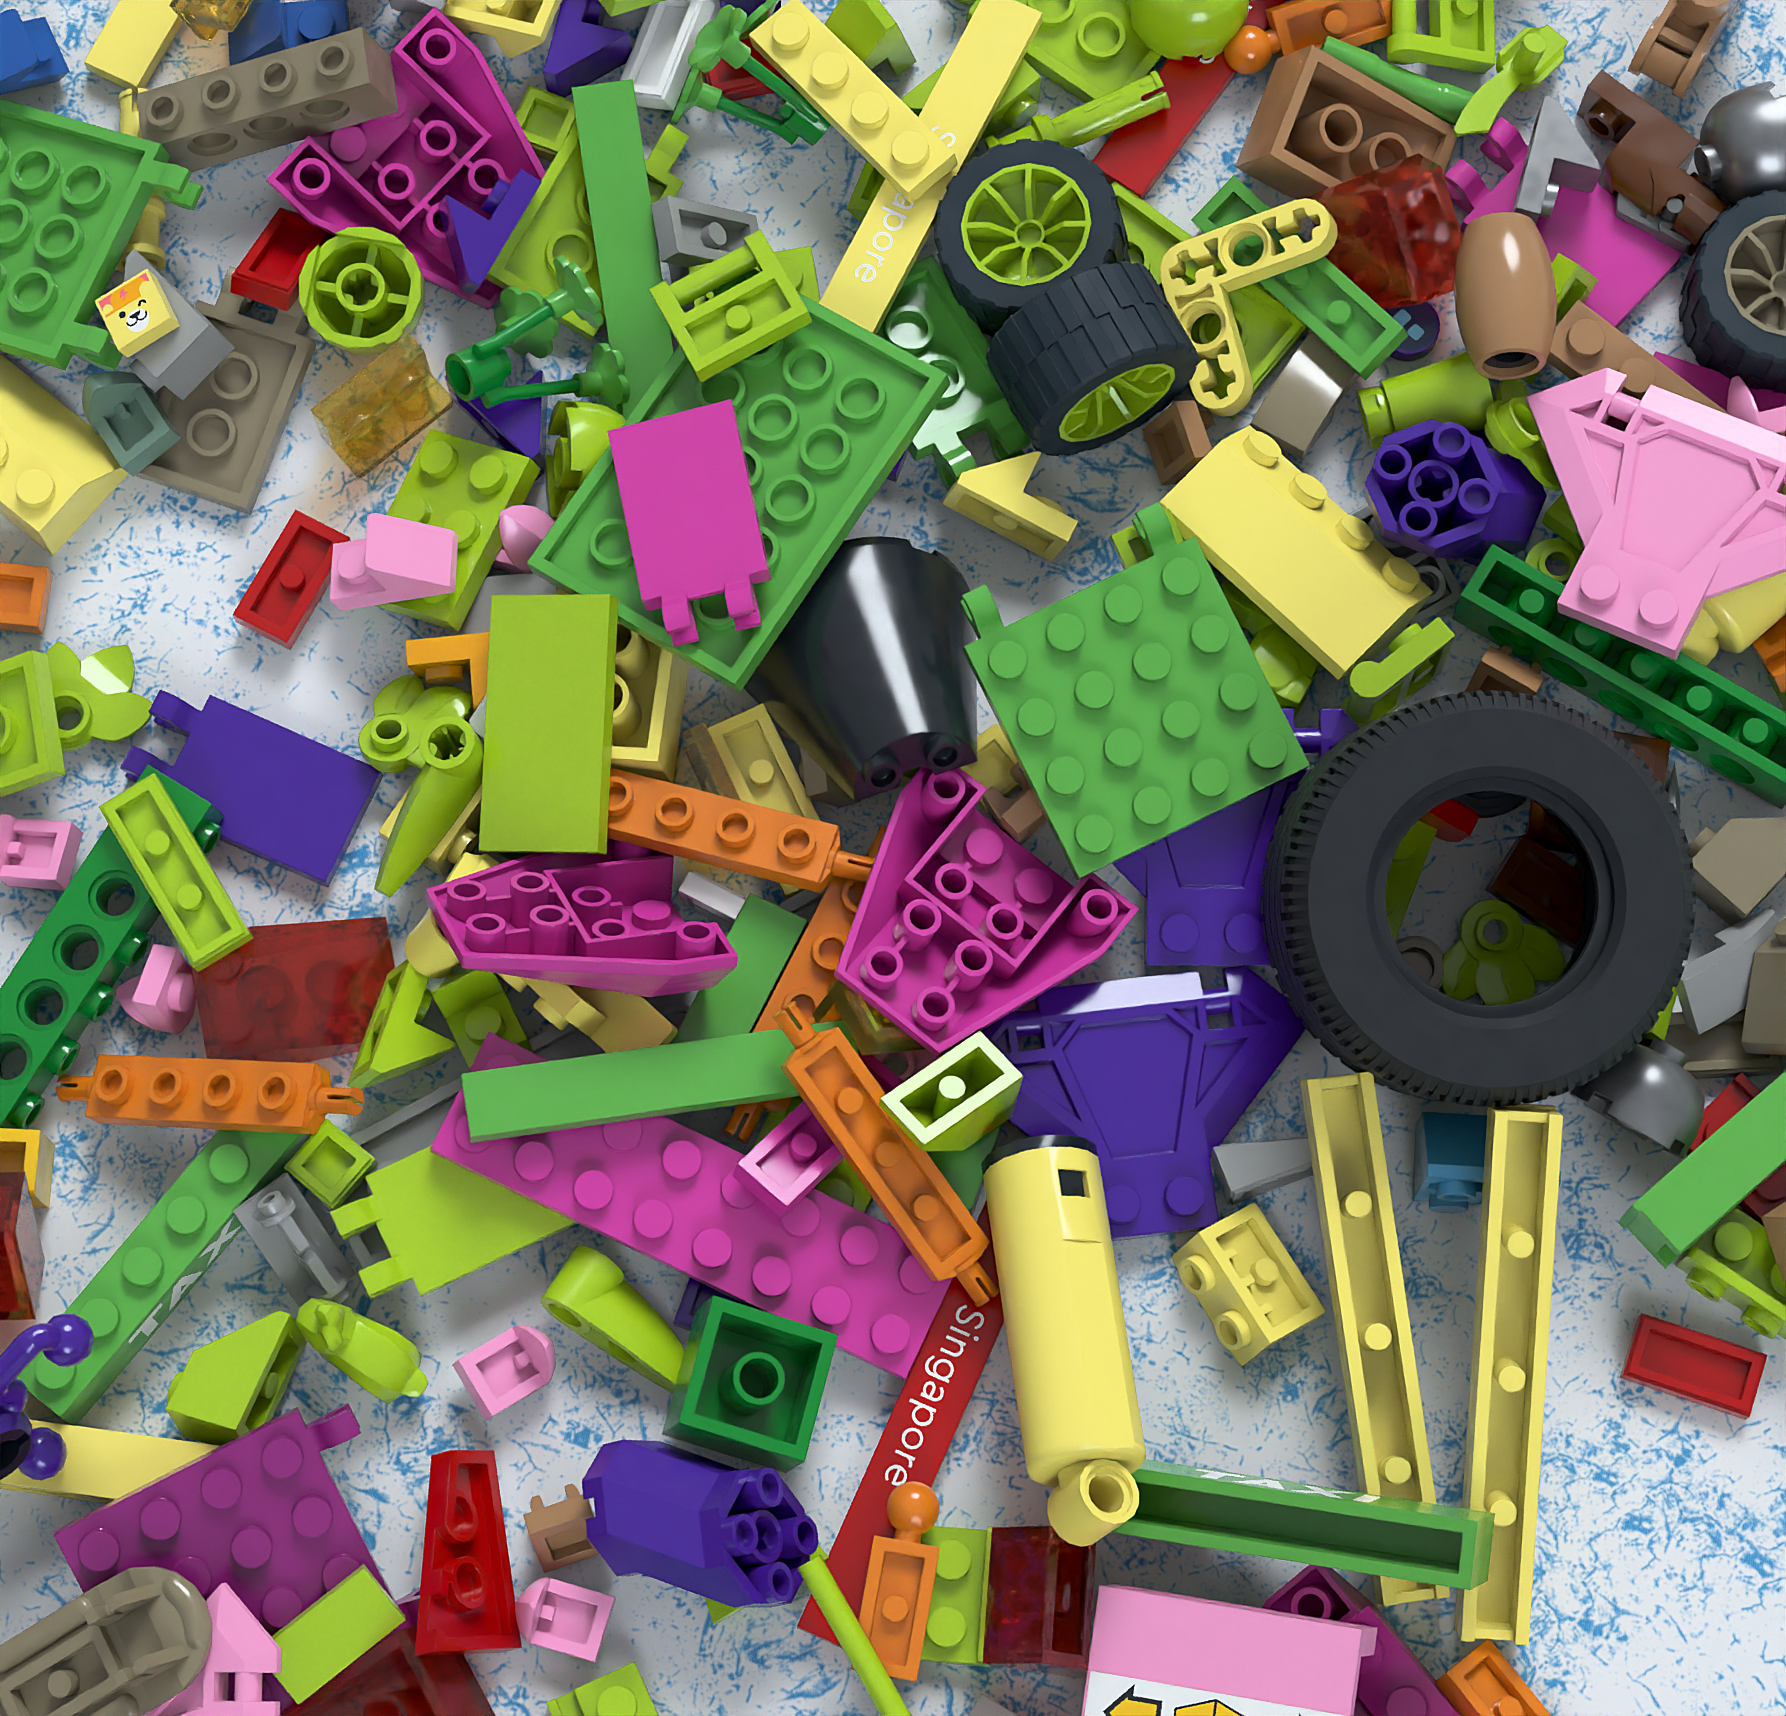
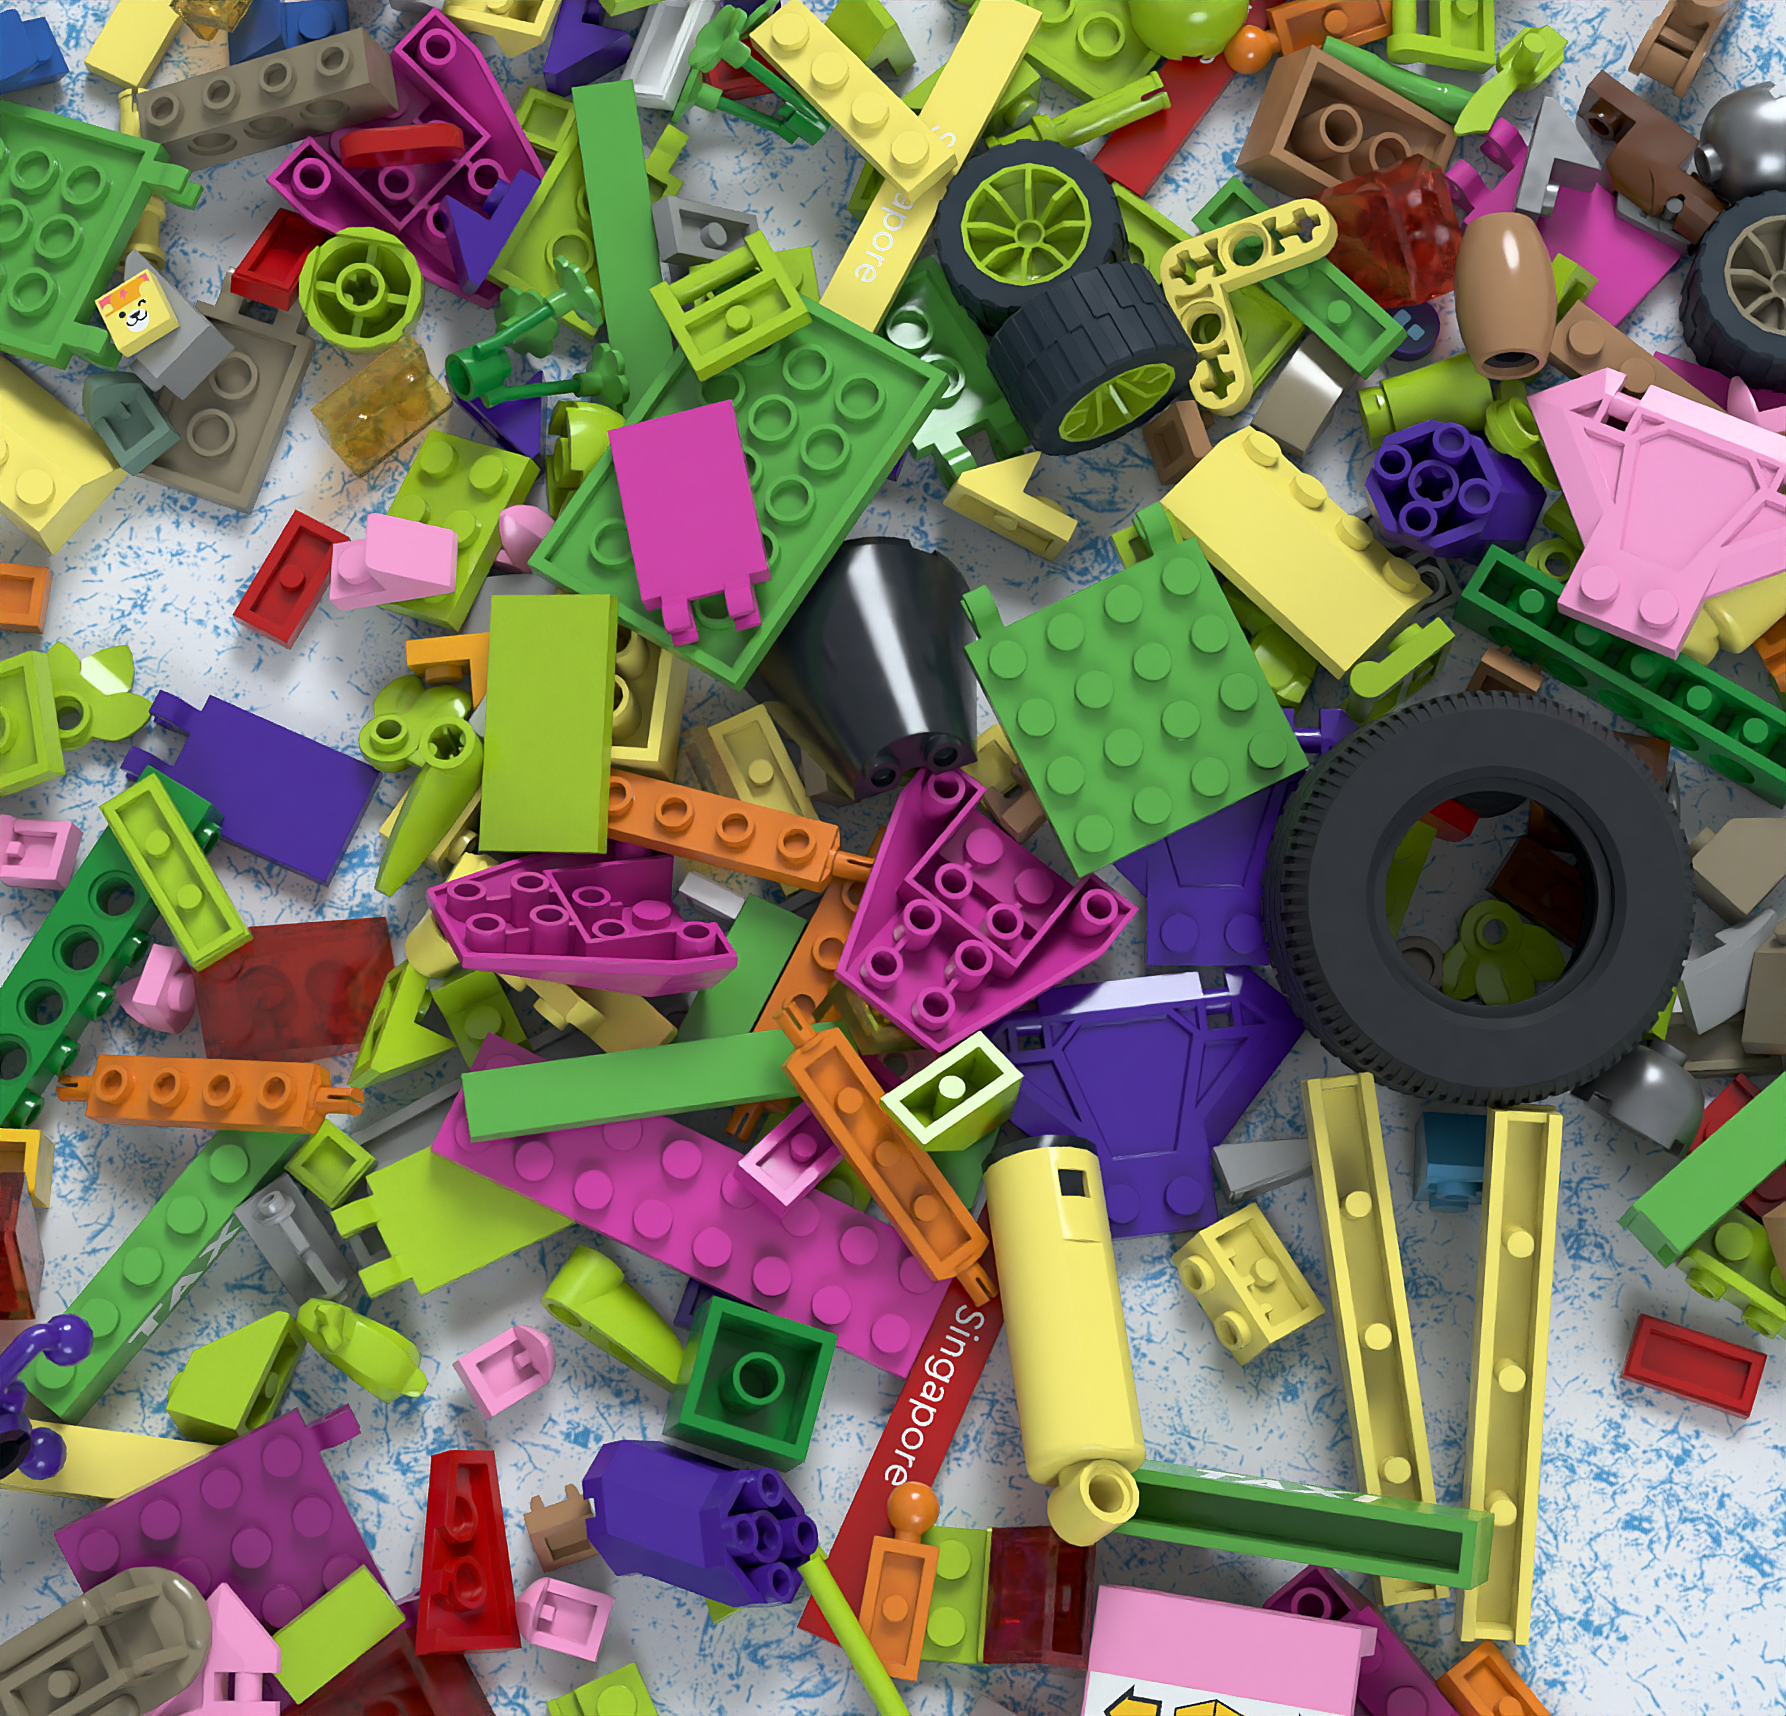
(401, 145): none -> red tile

